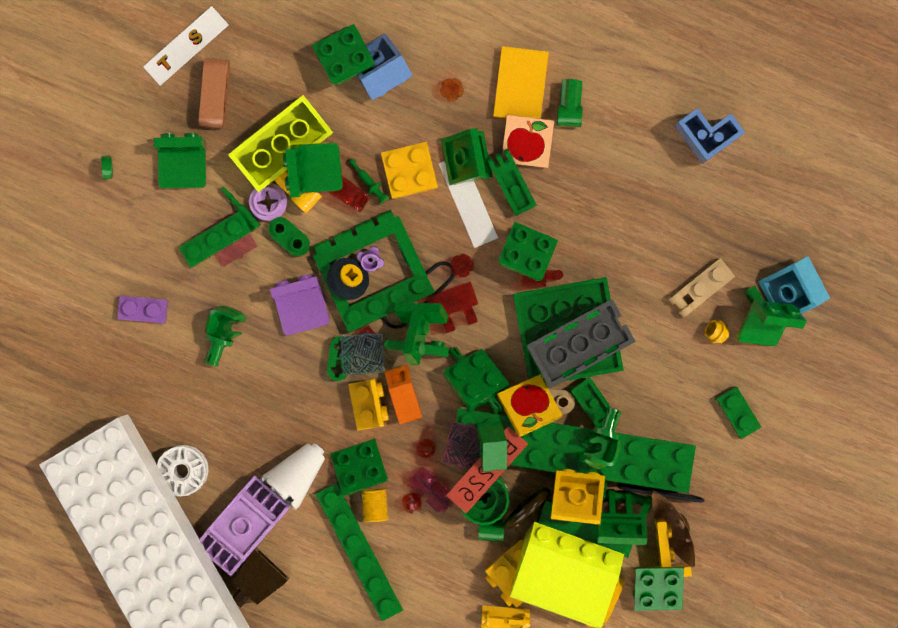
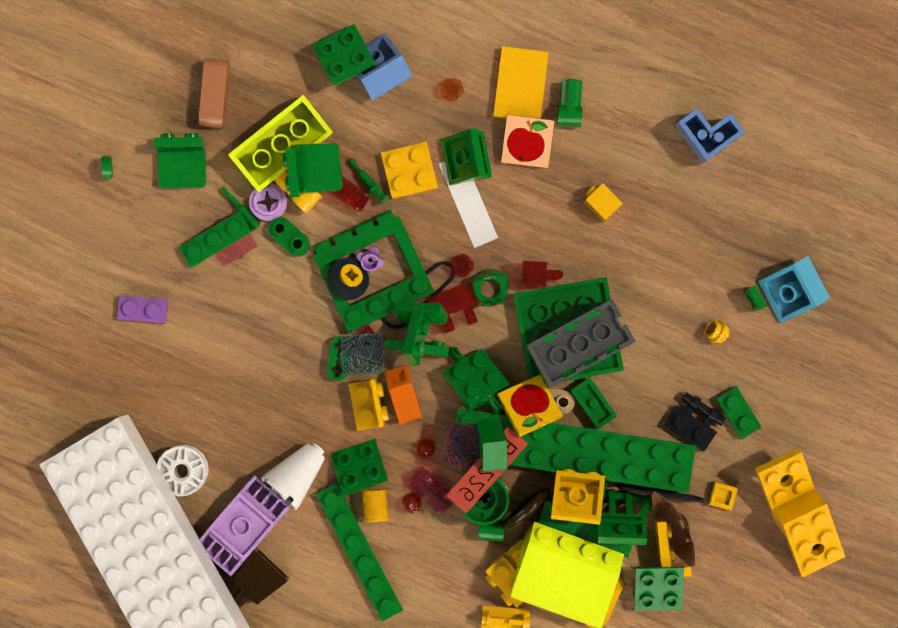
(185, 45): white sticker -> none
(219, 331): green piece -> none
(300, 304): medium lavender bracket -> none
(500, 277): none -> green piece
(512, 183): green hinge -> none
(527, 251): green bracket -> none
(602, 201): none -> yellow brick
(605, 443): green piece -> none
(690, 427): none -> black plate
(702, 287): tan plate -> none
(722, 496): none -> yellow tile
(768, 321): green bracket -> none
(800, 512): none -> yellow bracket

